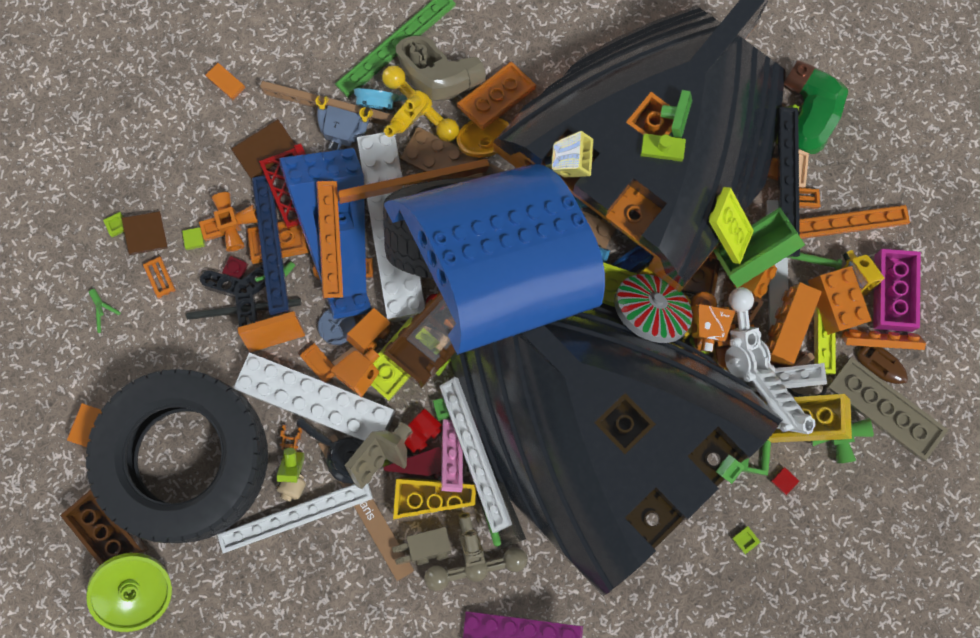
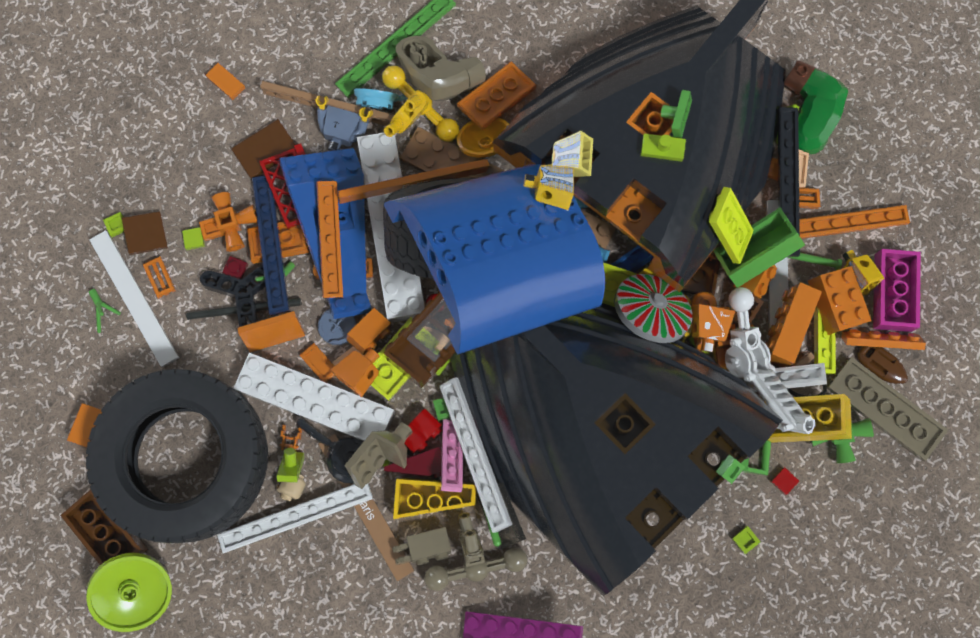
(134, 299): none -> white tile
(552, 185): none -> yellow torso

